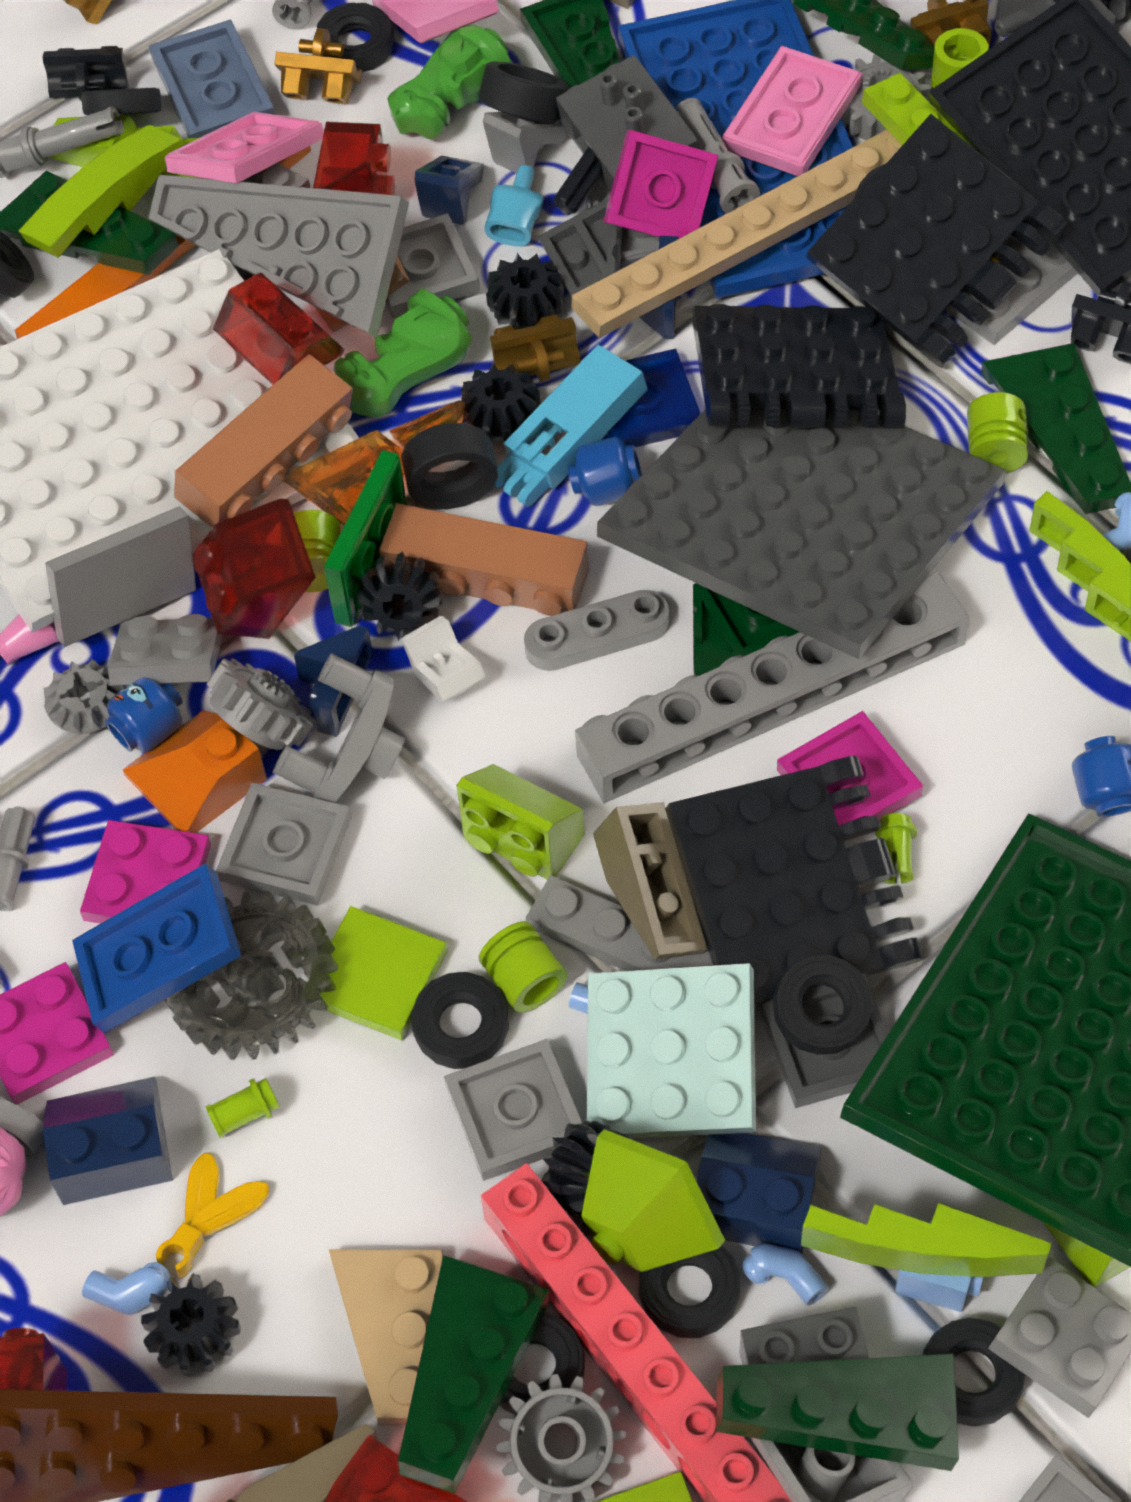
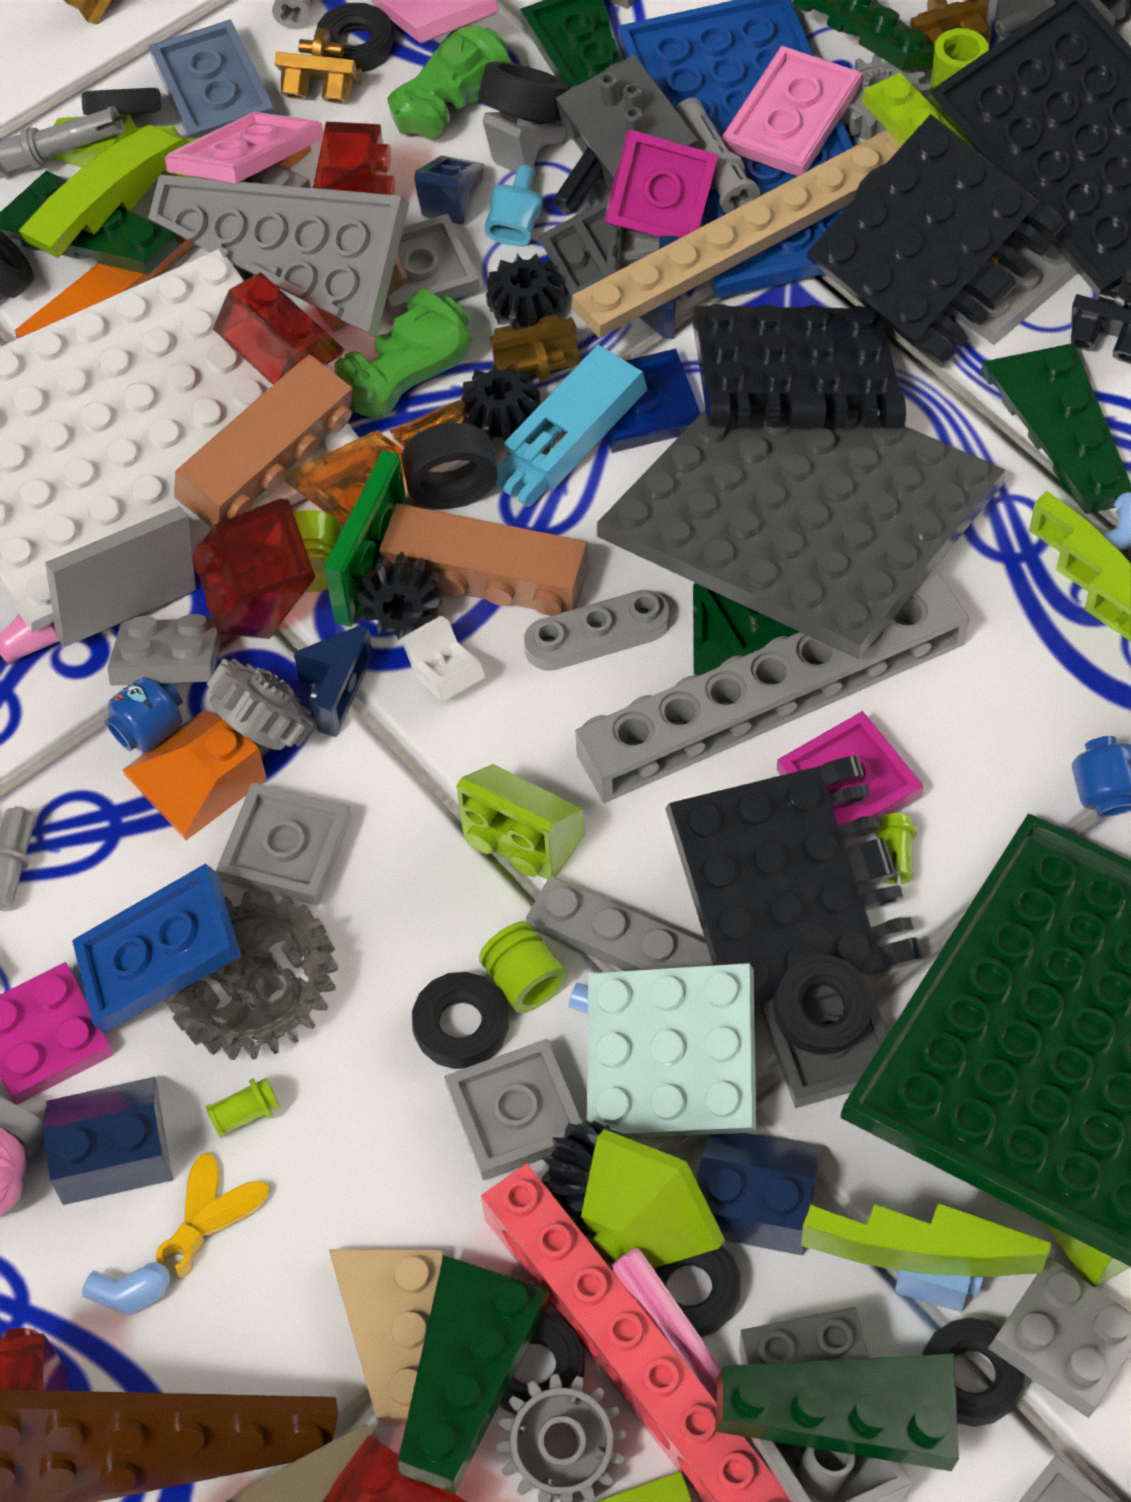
(67, 710): light grey gear -> none
(84, 70): black hips -> none
(137, 863): dark pink plate -> none
(204, 1337): black gear -> none
(366, 744): light grey connector -> none
(380, 971): lime tile -> none
(604, 470): blue head -> none
(649, 879): dark tan slope -> none
(665, 1313): none -> bright pink axle
(787, 1264): light blue arm -> none
(998, 430): lime piece -> none

